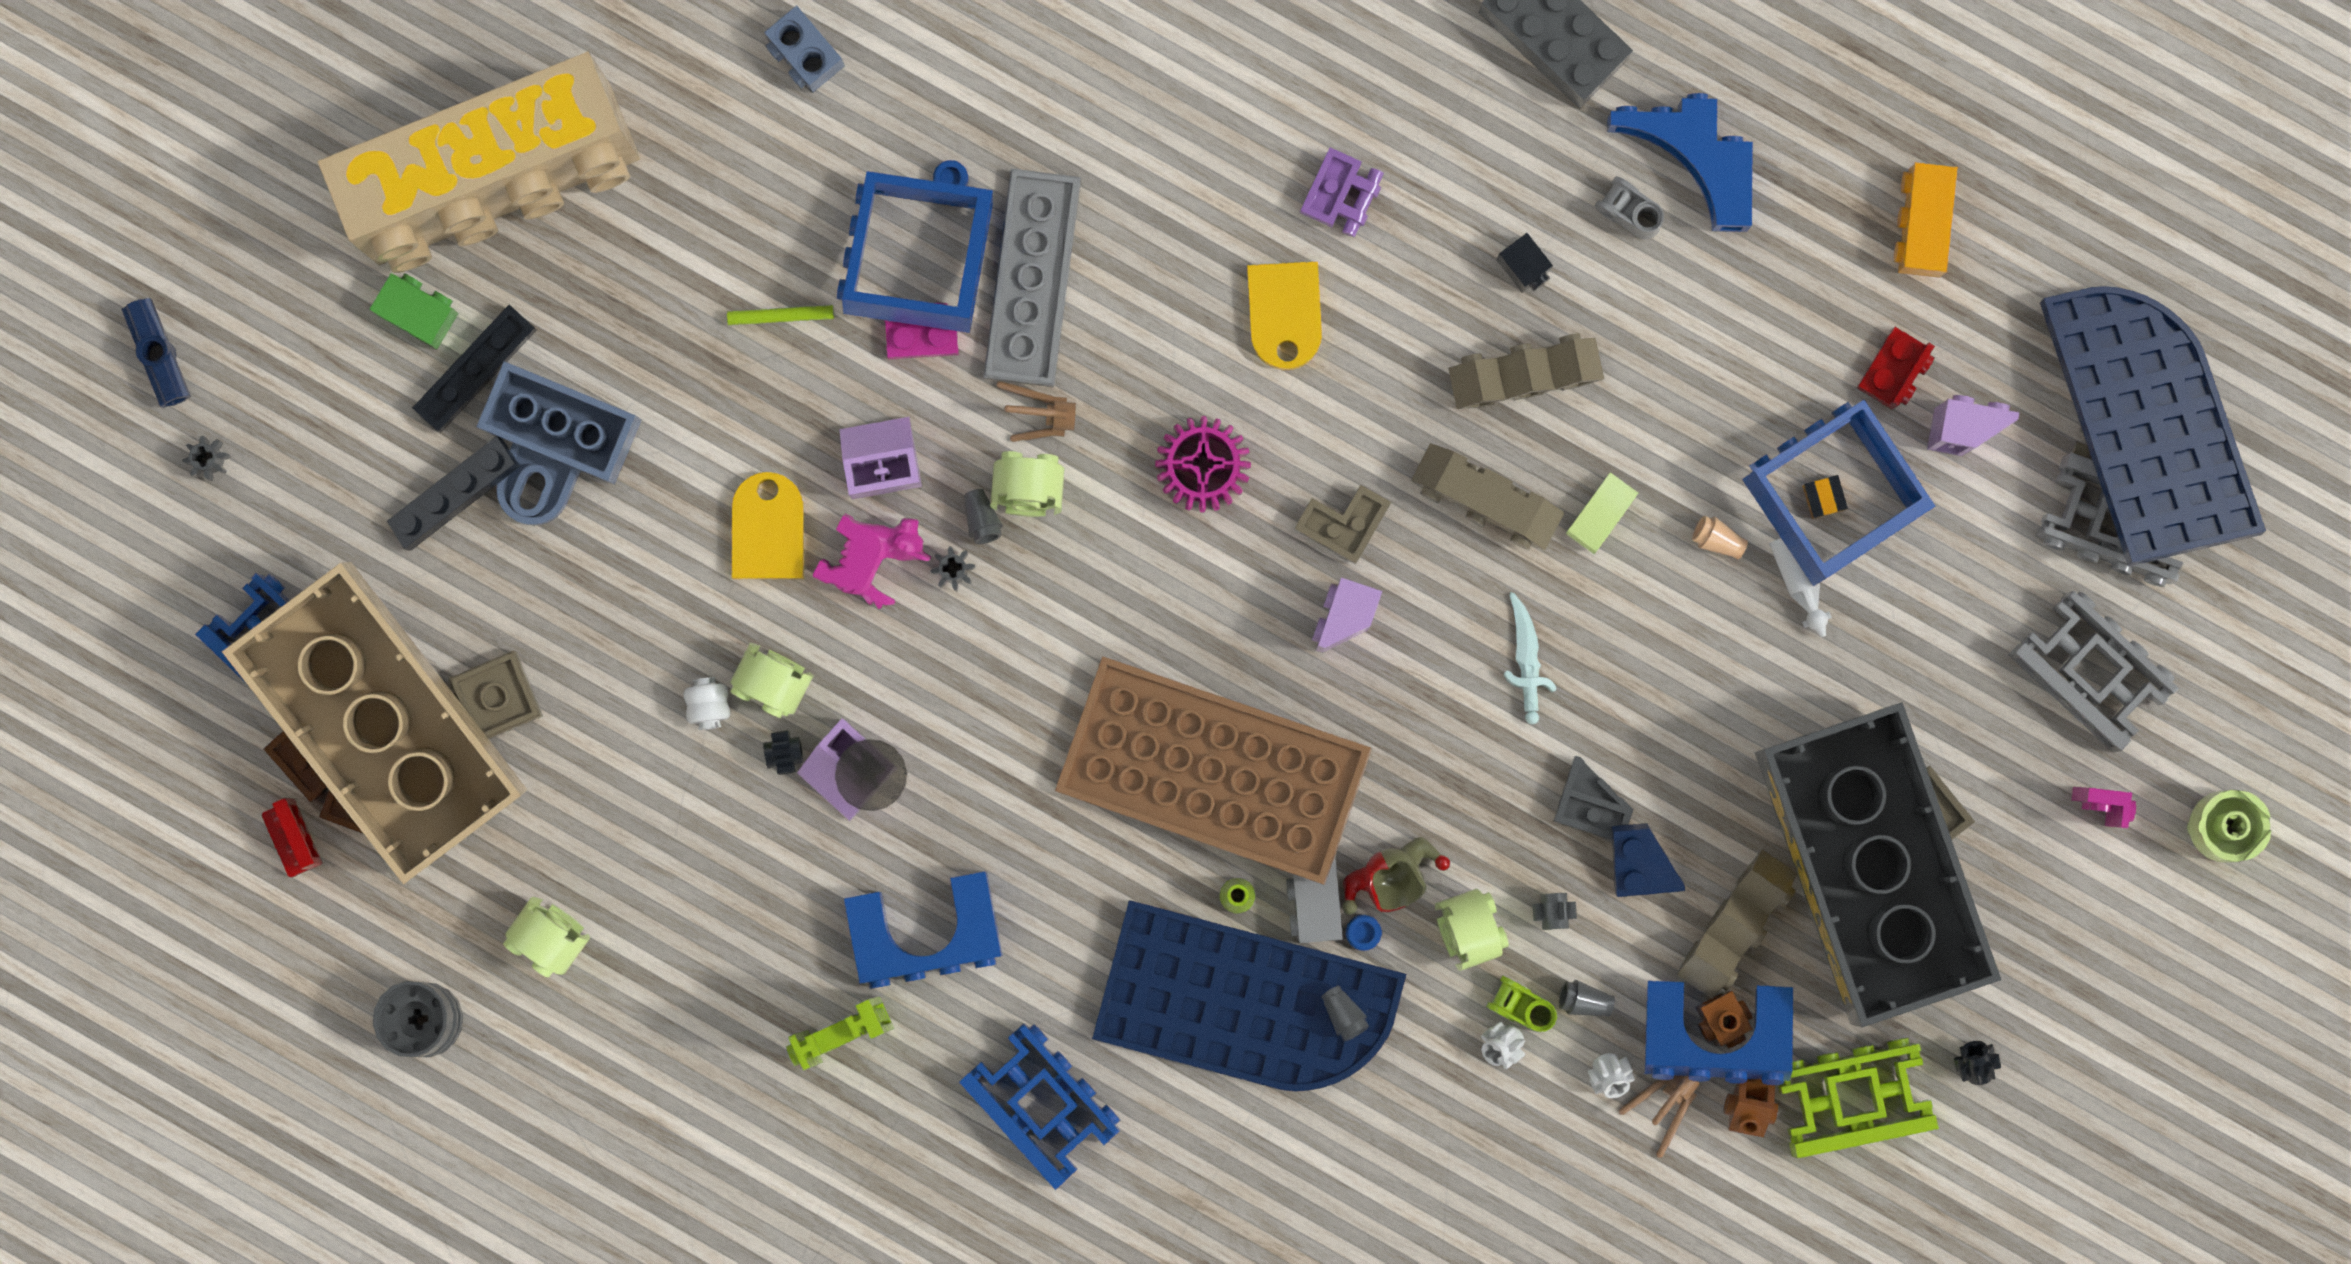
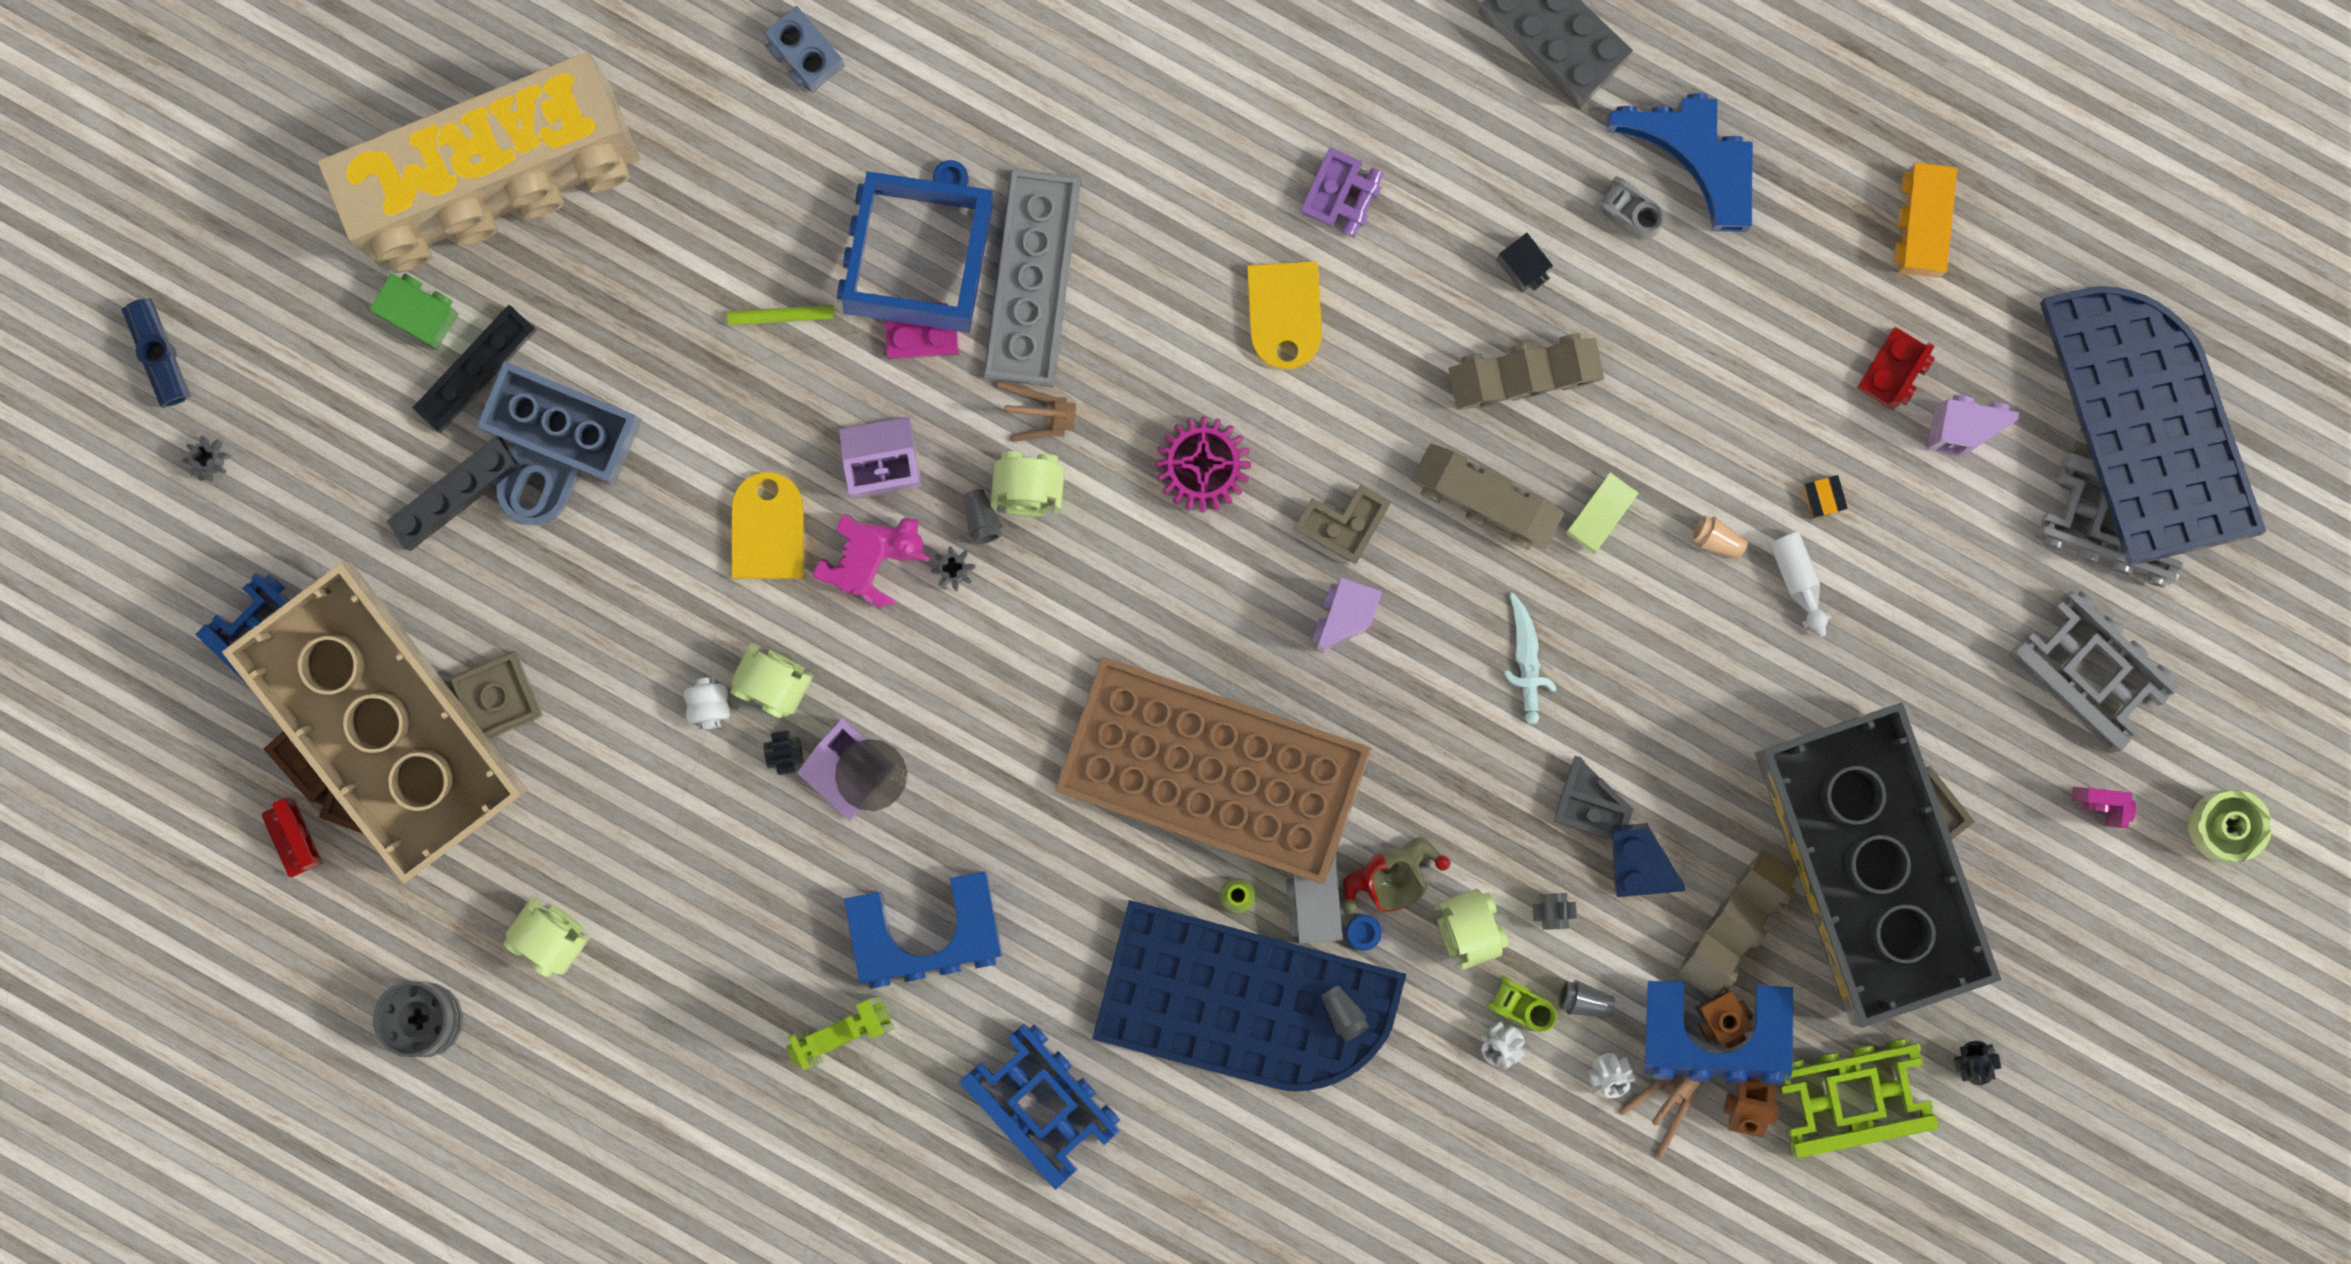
(1886, 457): blue window -> none

